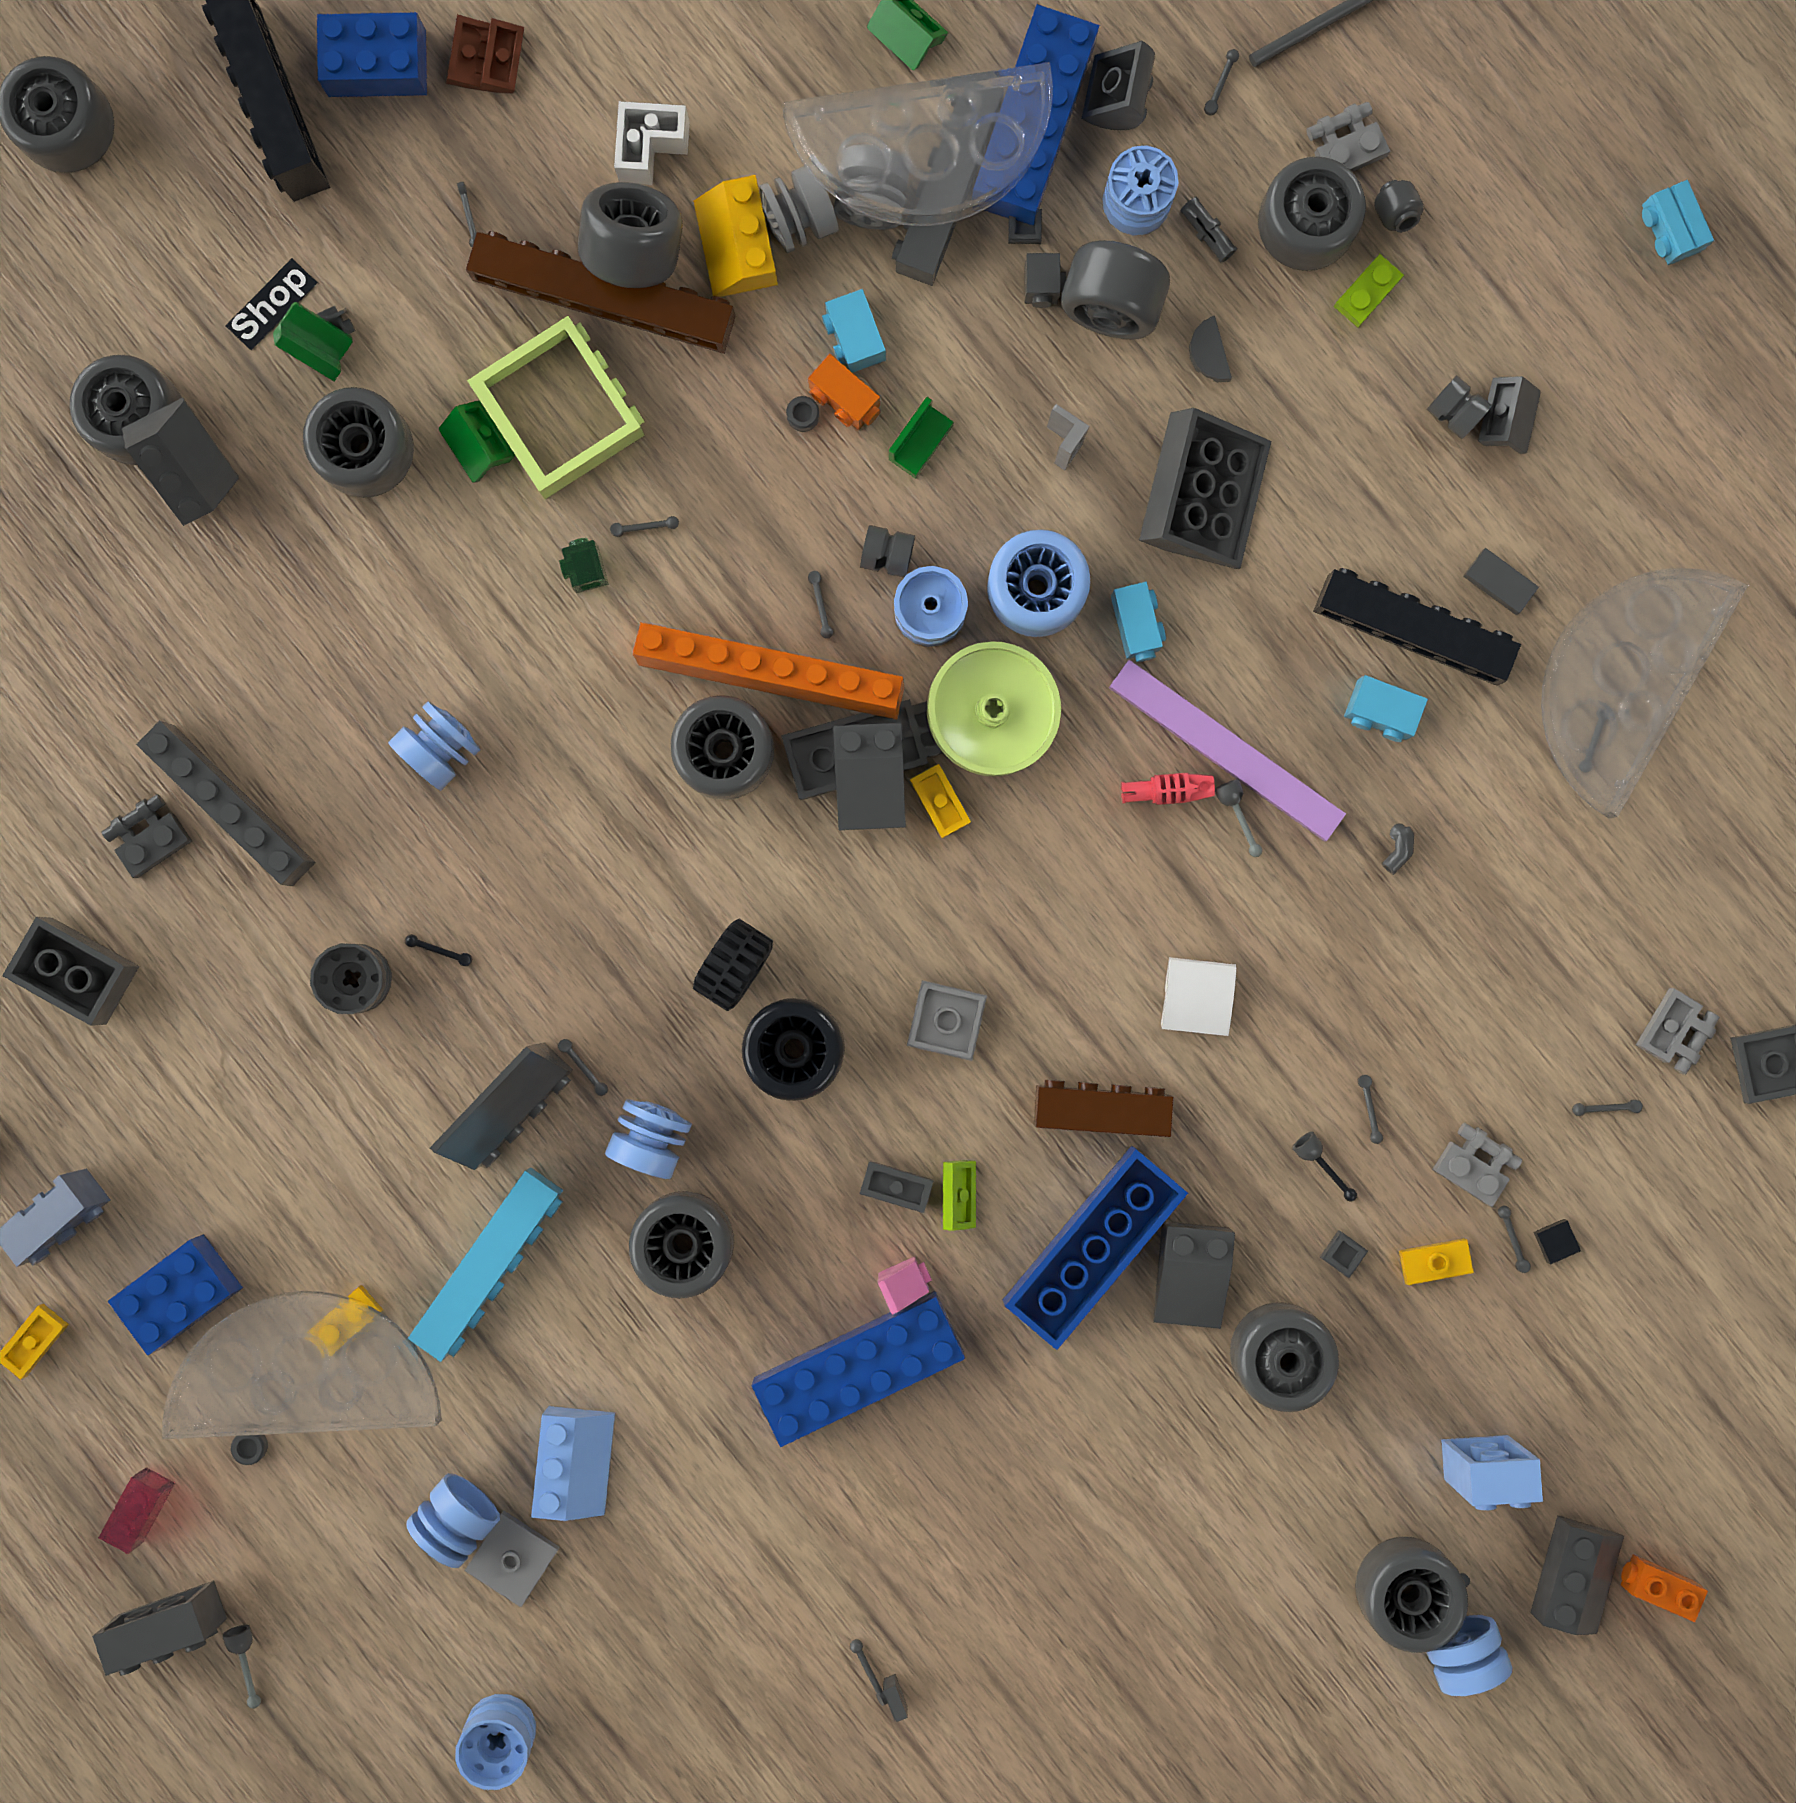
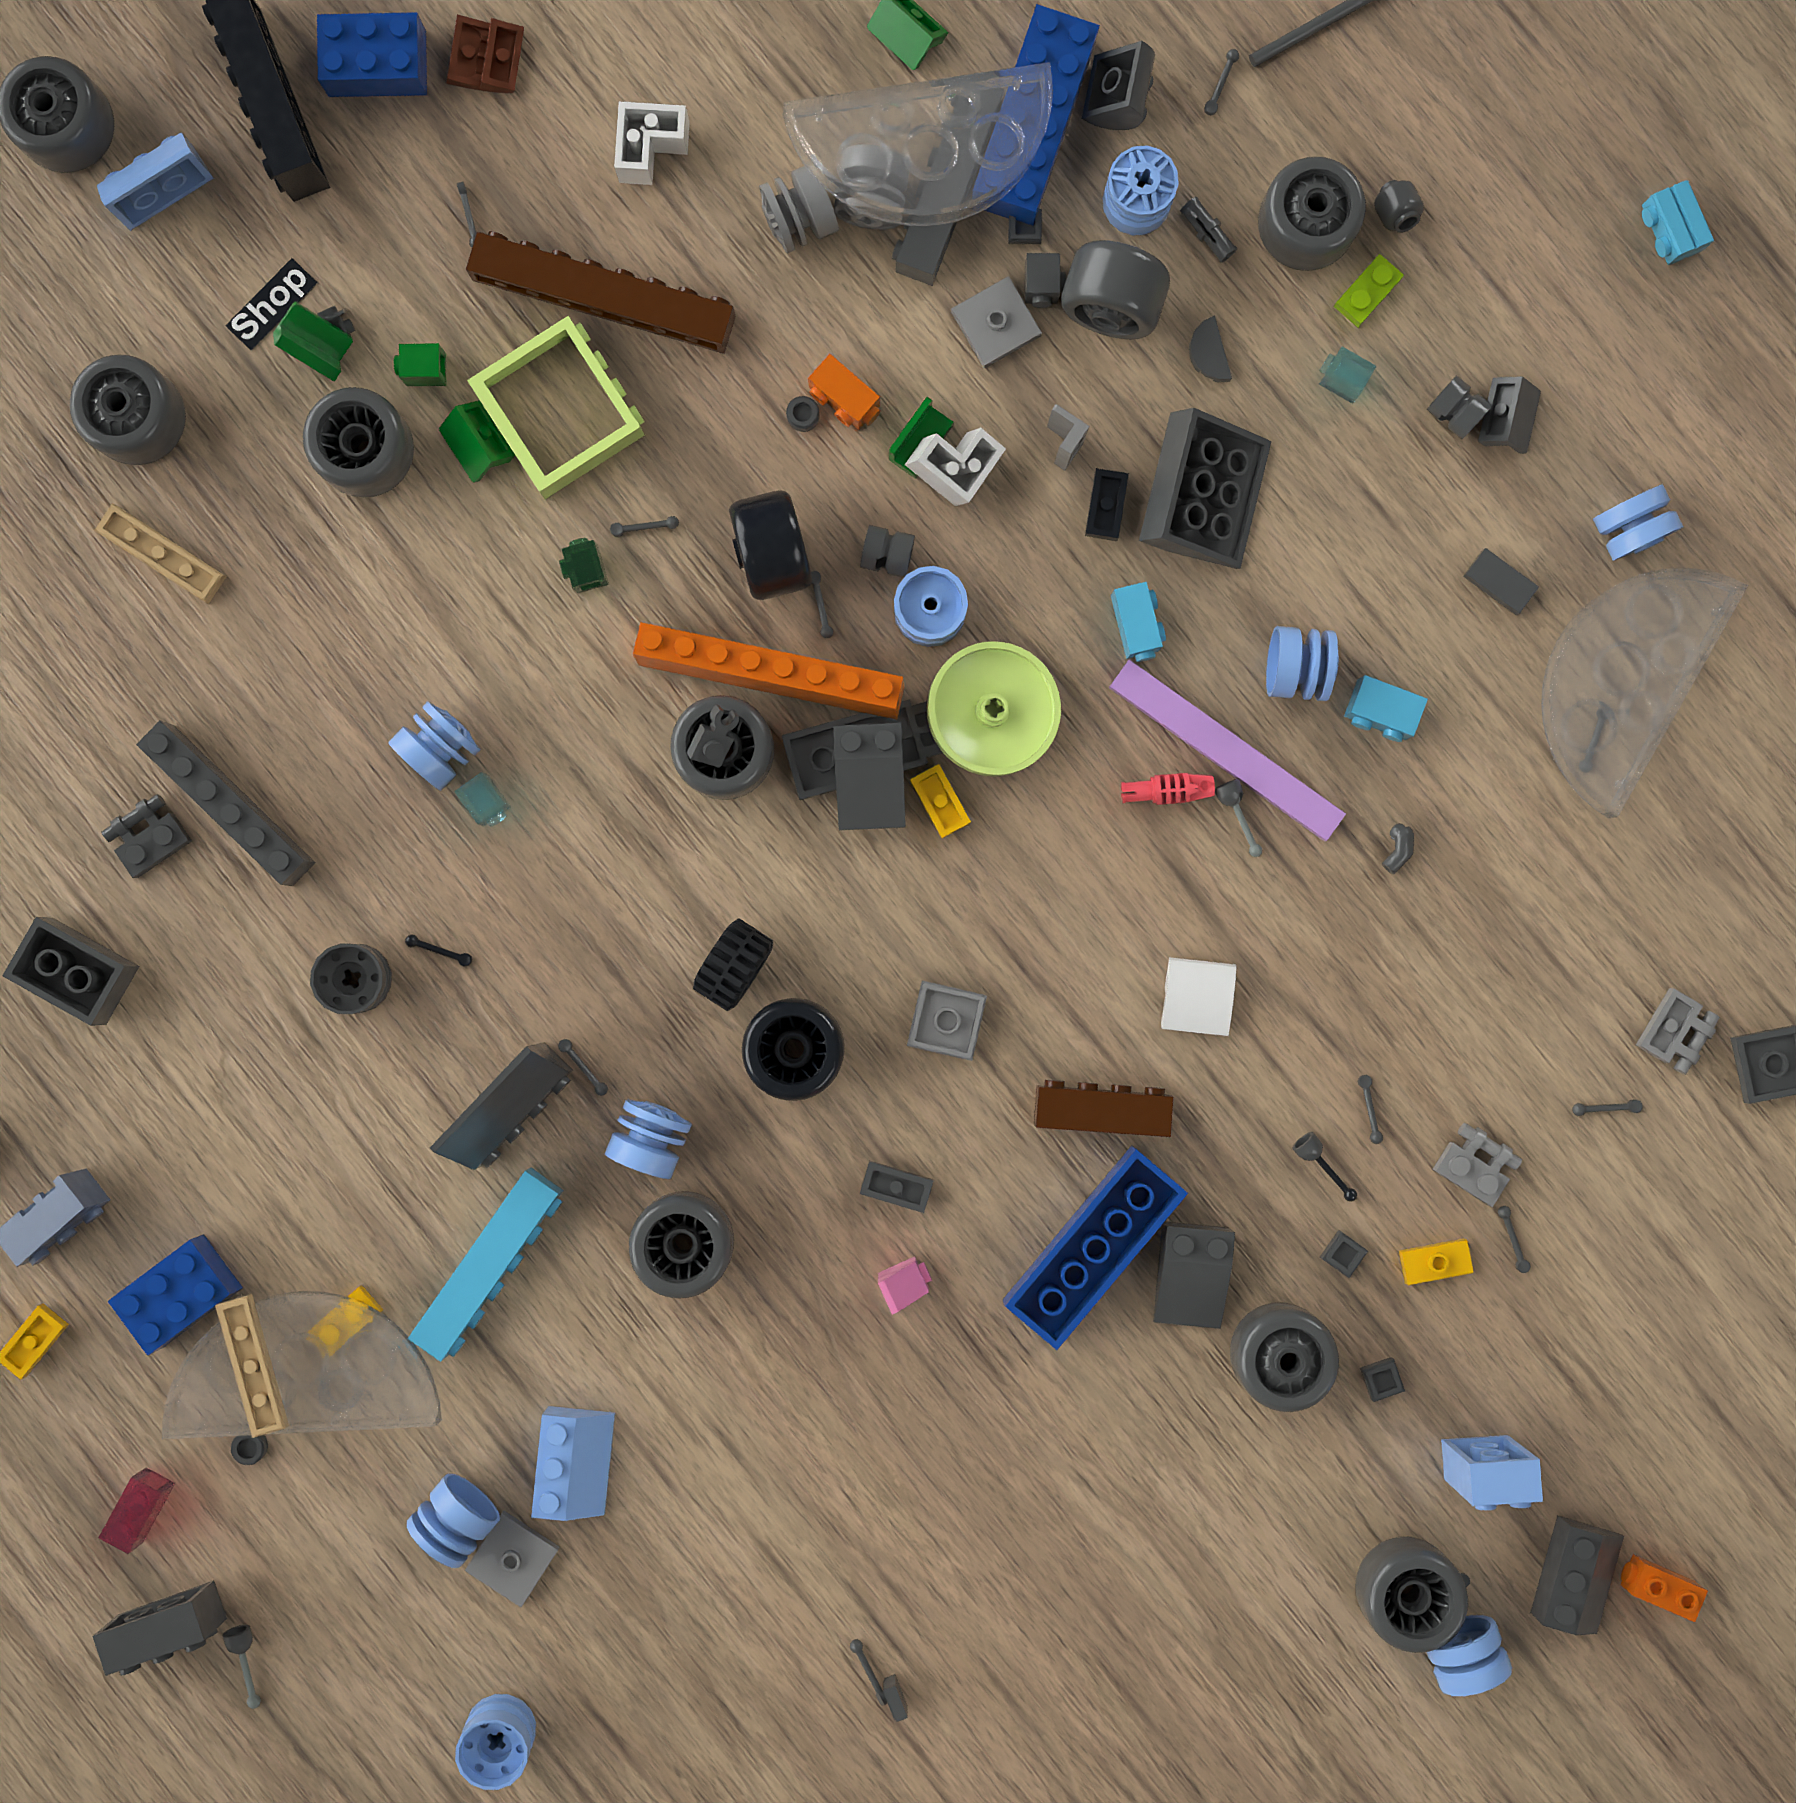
(154, 181): none -> light blue slope
(160, 553): none -> tan tile
(180, 460): dark grey slope -> none
(252, 1365): none -> tan tile
(421, 364): none -> green brick
(483, 800): none -> clear light blue brick
(629, 235): dark grey wheel -> none
(714, 741): none -> dark grey plate
(735, 237): yellow slope -> none
(770, 545): none -> black wheel
(854, 331): medium azure brick -> none
(857, 1369): blue brick -> none
(956, 471): none -> white brick
(959, 1195): lime plate -> none
(996, 322): none -> light grey plate
(1040, 557): light blue wheel -> none
(1106, 504): none -> black plate
(1307, 664): none -> light blue wheel
(1346, 374): none -> clear light blue brick
(1353, 150): light grey plate -> none
(1382, 1379): none -> dark grey tile
(1417, 627): black brick -> none
(1557, 1241): black tile -> none
(1638, 523): none -> light blue wheel

